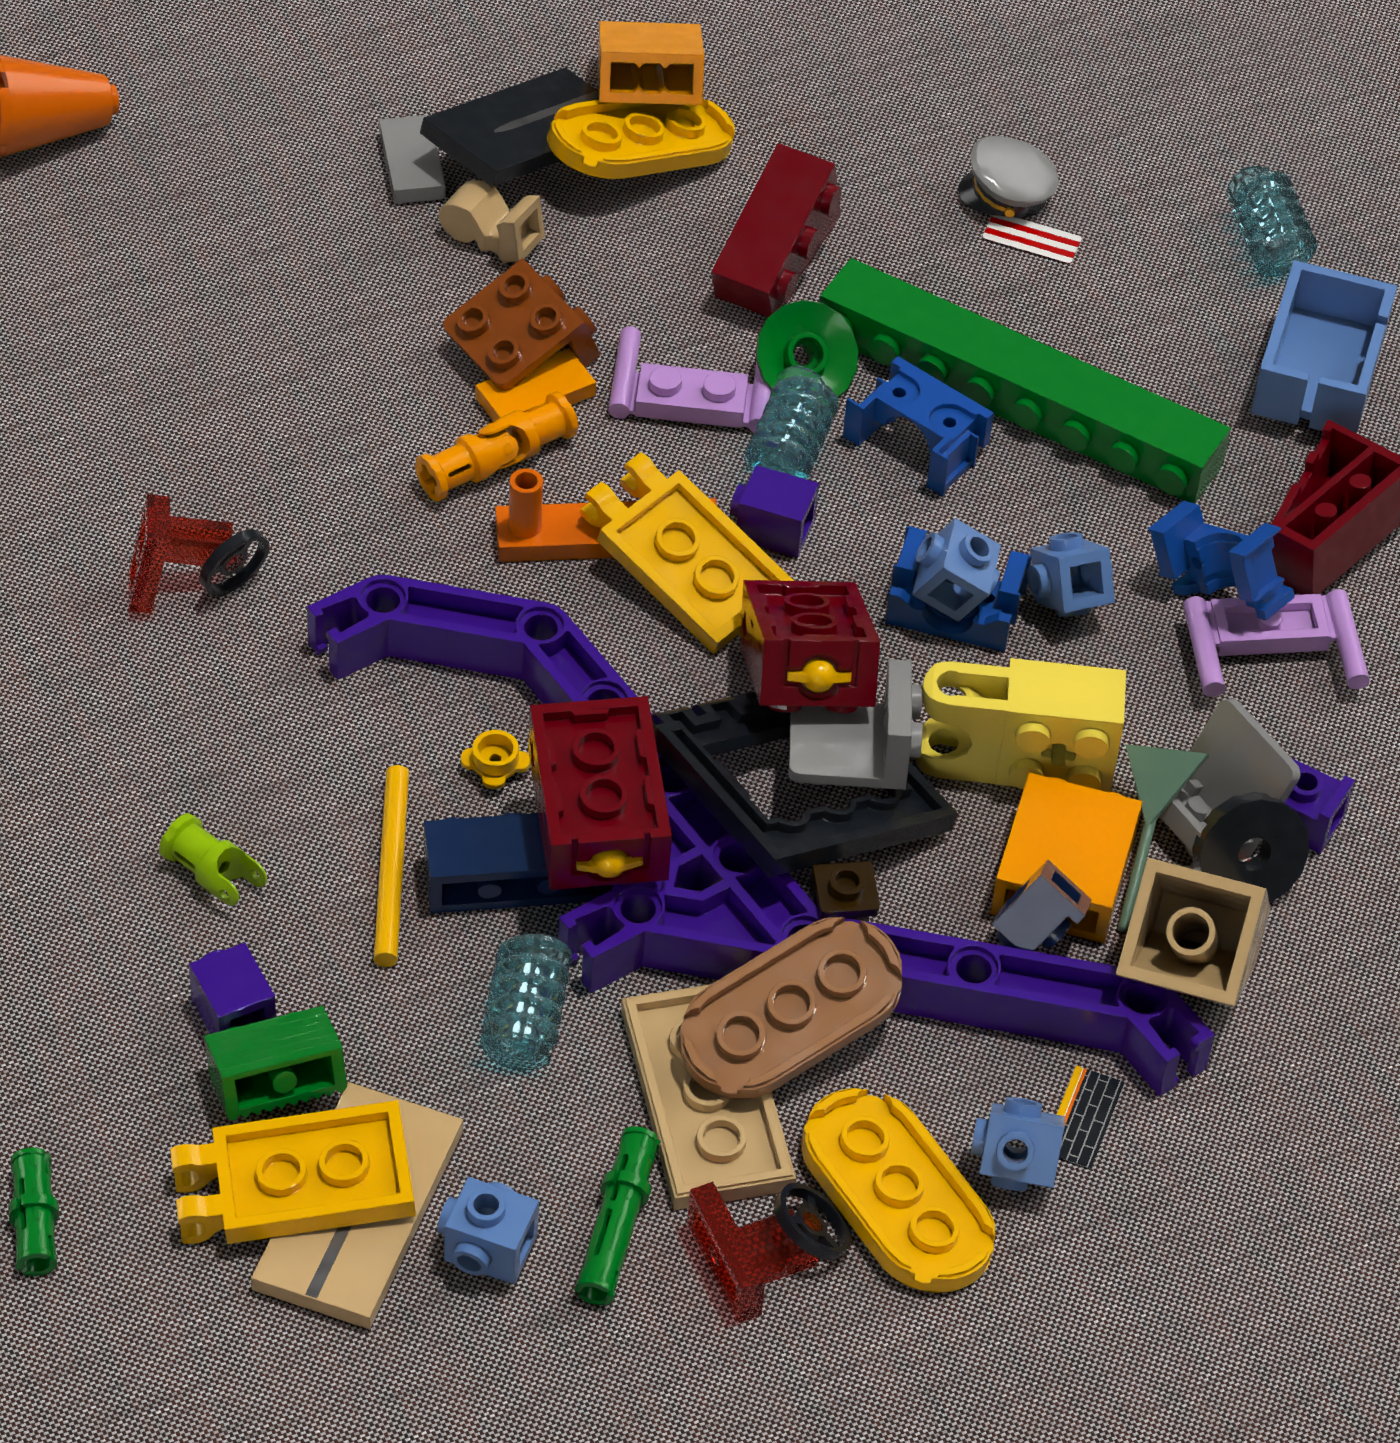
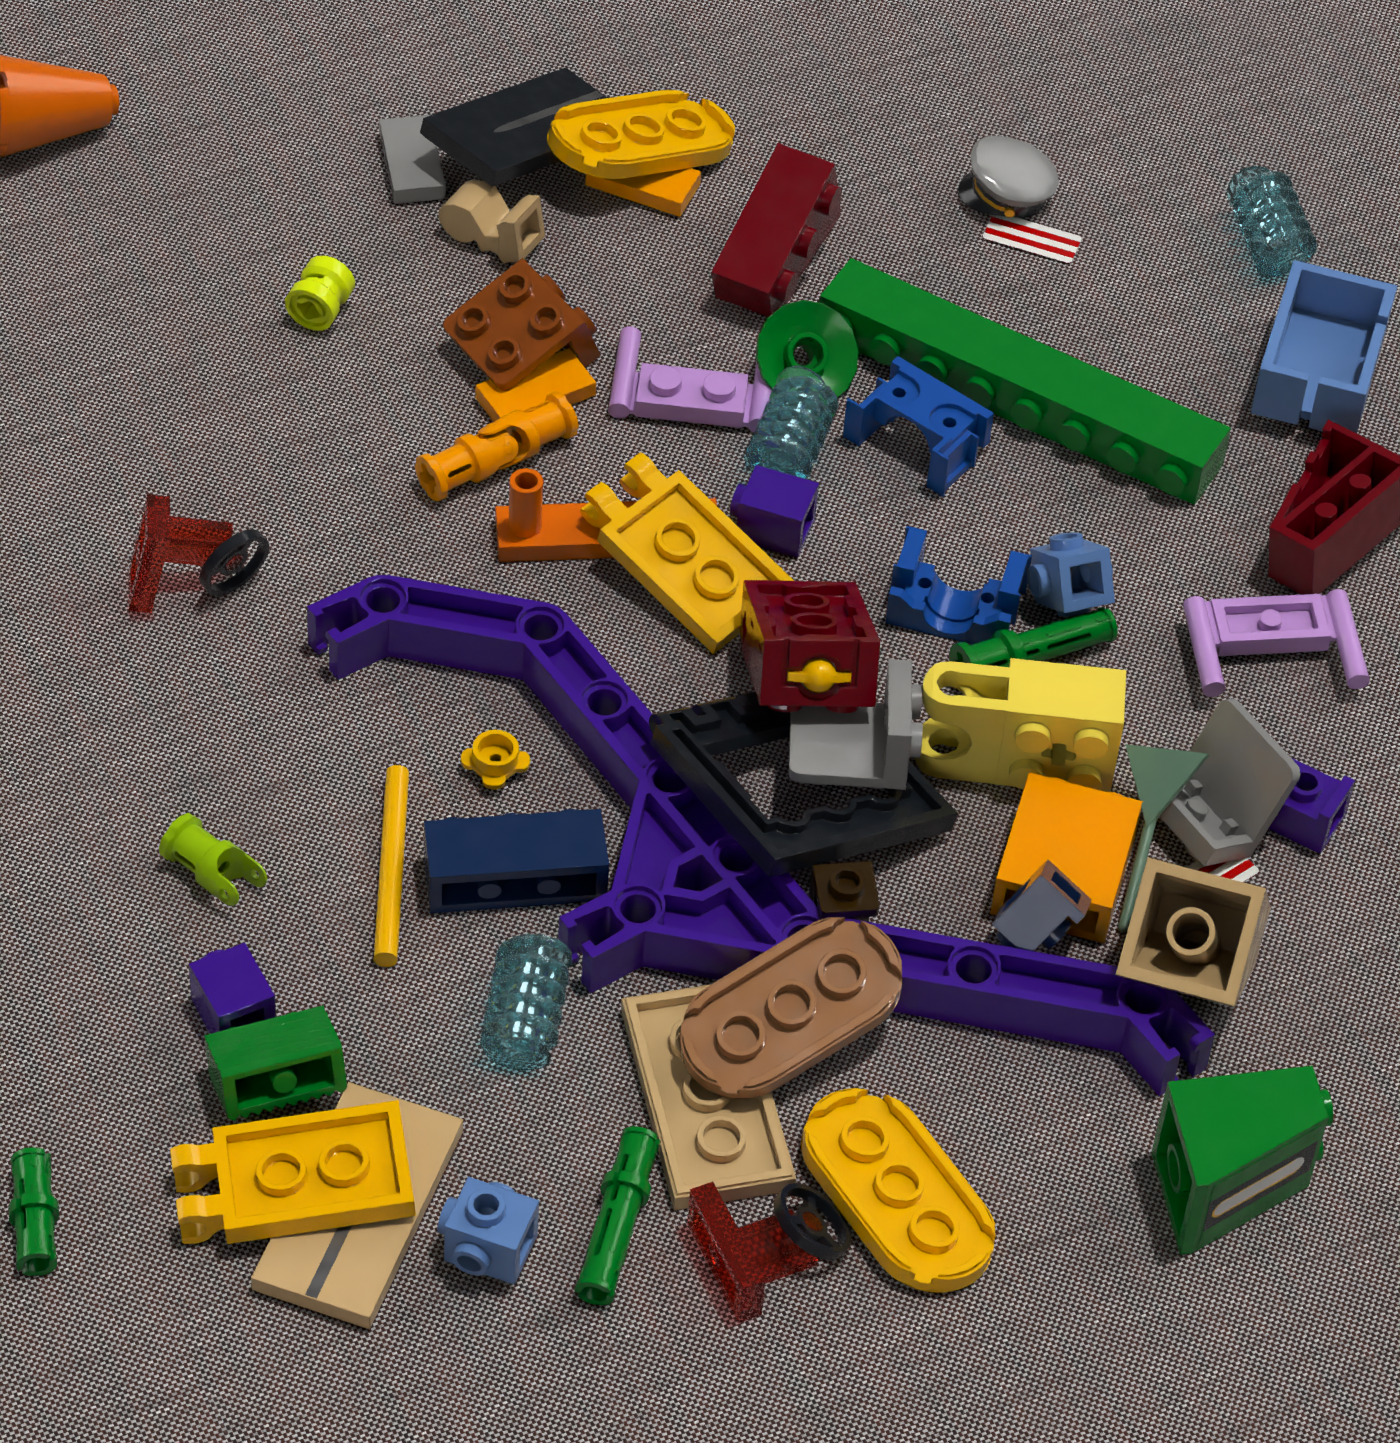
(319, 293): none -> neon yellow wheel
(599, 793): dark red piece -> none
(650, 63): light orange brick -> none
(662, 191): none -> light orange tile
(956, 569): medium blue brick -> none
(1017, 1167): medium blue brick -> none
(1042, 642): none -> green pin
(1087, 1113): black sticker -> none
(1219, 559): blue piece -> none
(1236, 1148): none -> green slope
(1250, 817): black tile -> none

